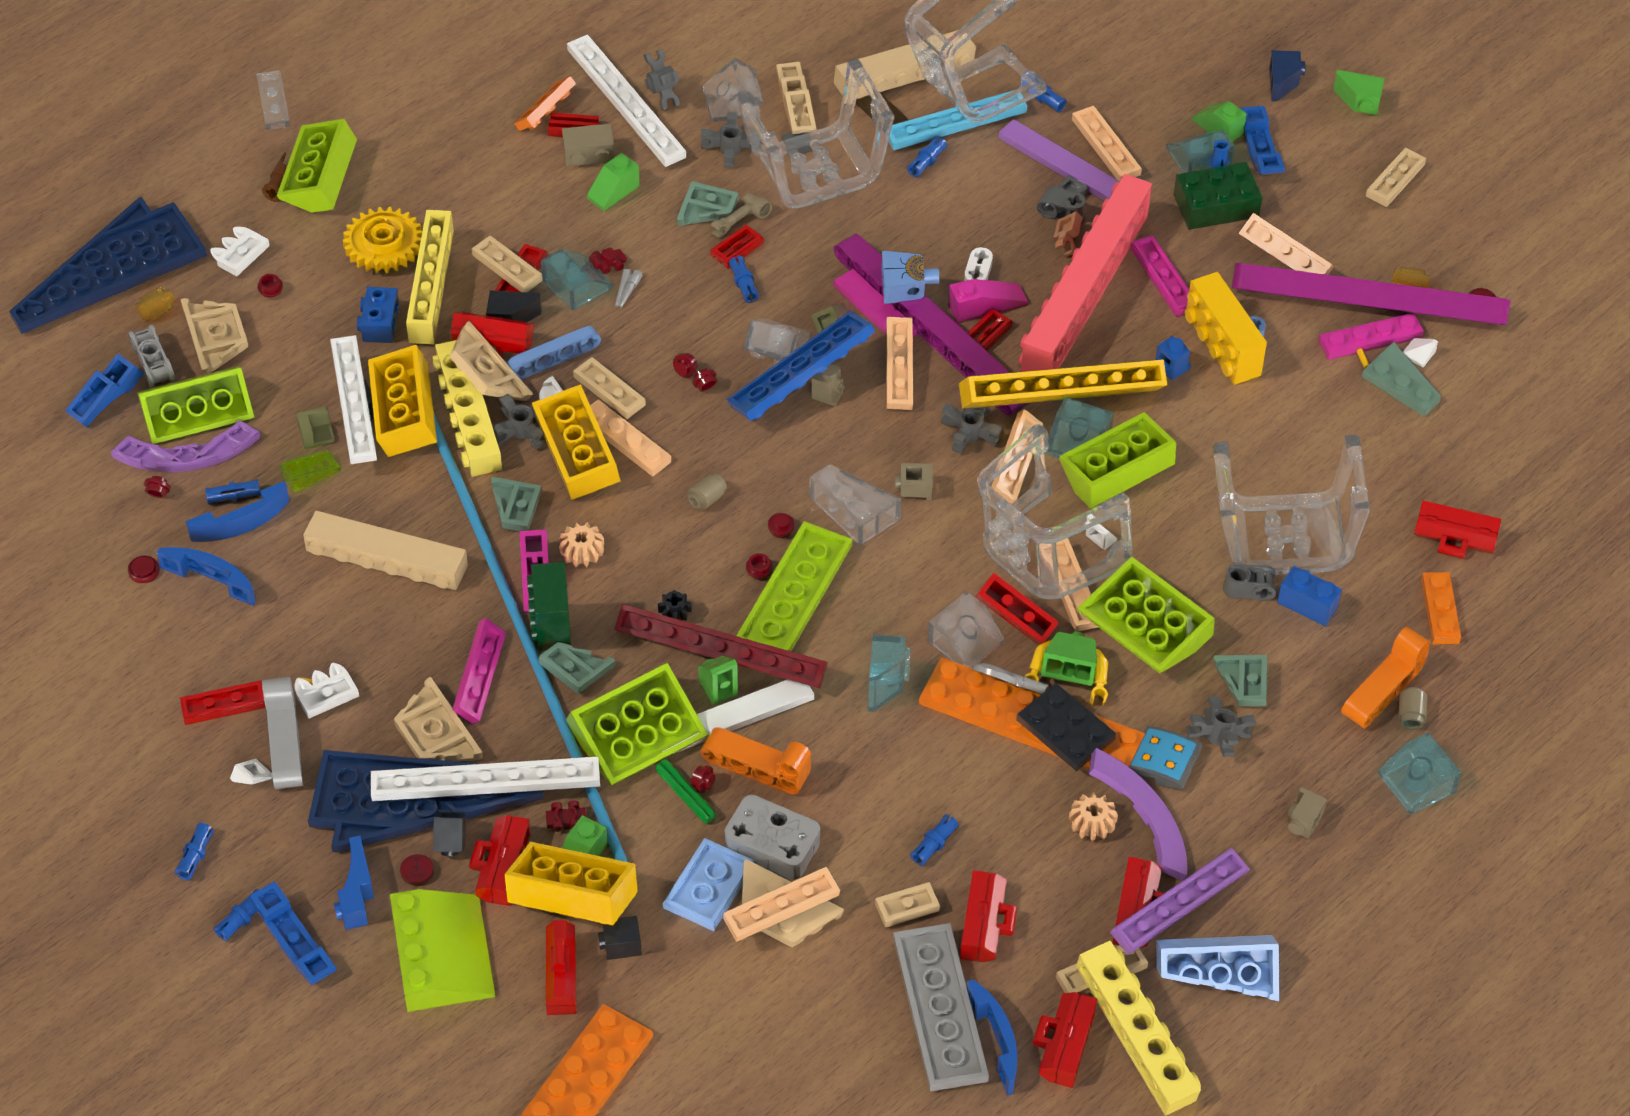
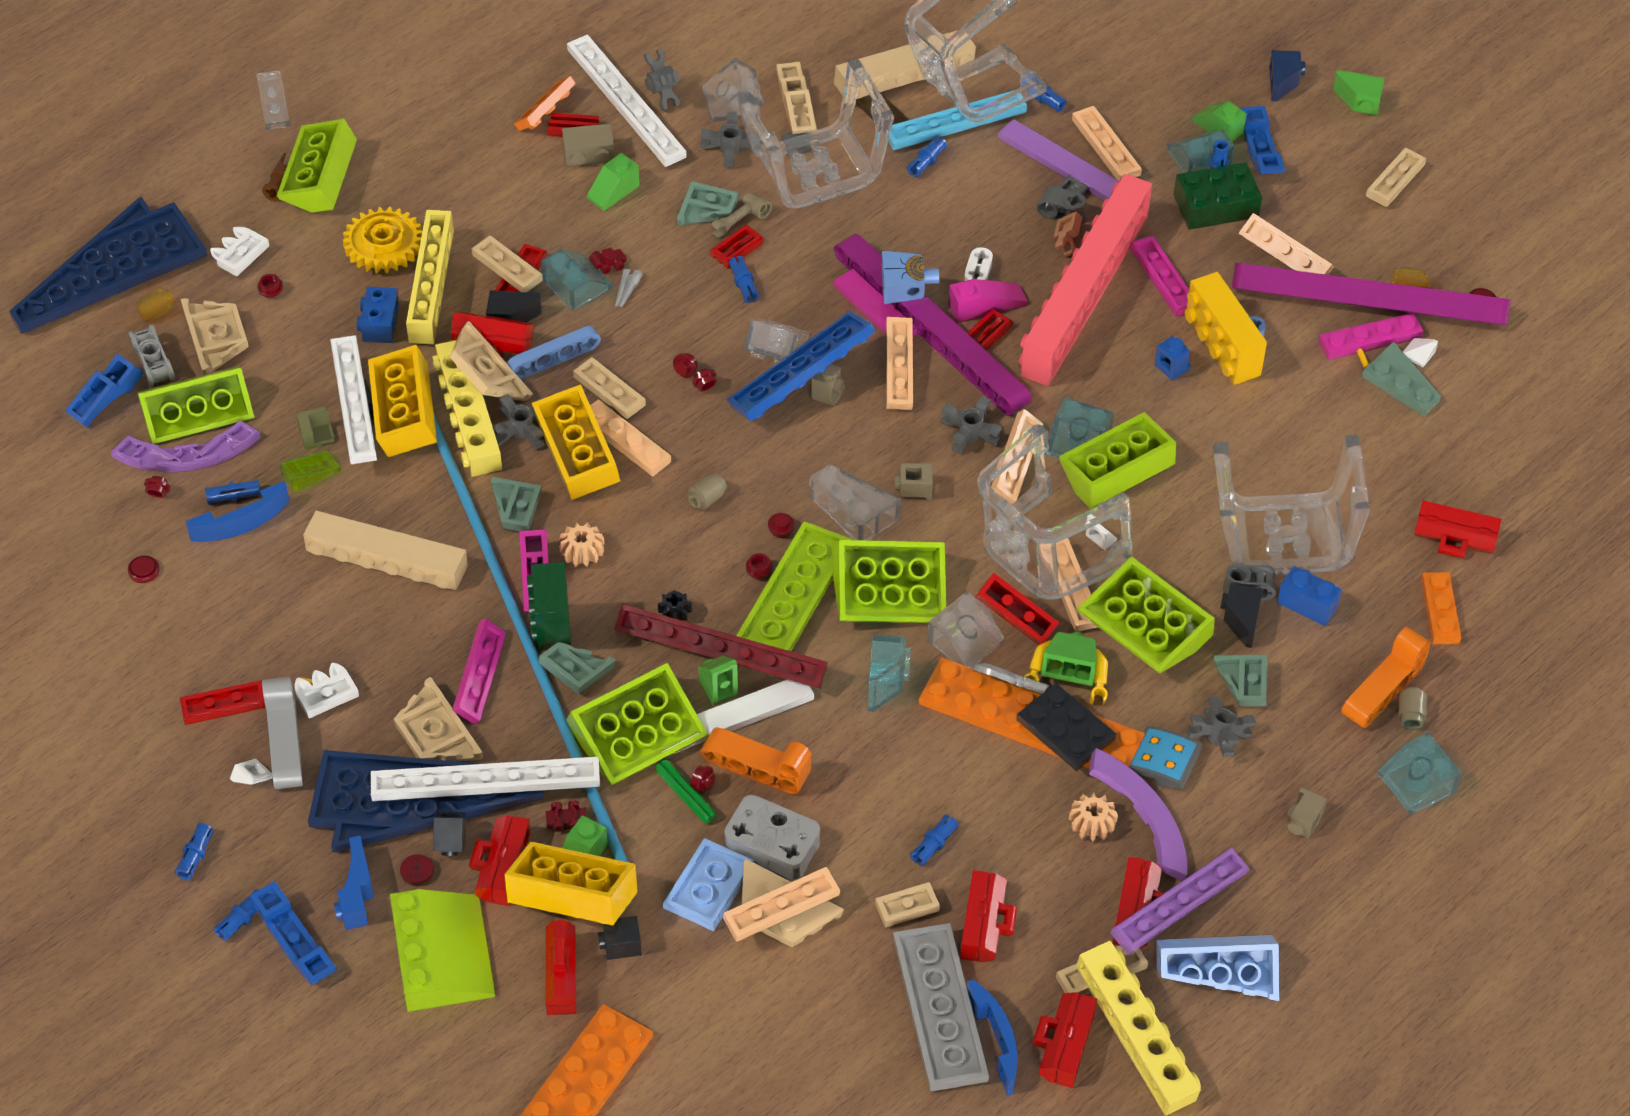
(181, 560): blue slope -> none
(549, 388): white tile -> none
(828, 316): olive panel -> none
(889, 580): none -> lime slope
(1061, 383): yellow brick -> none
(1242, 611): none -> black slope

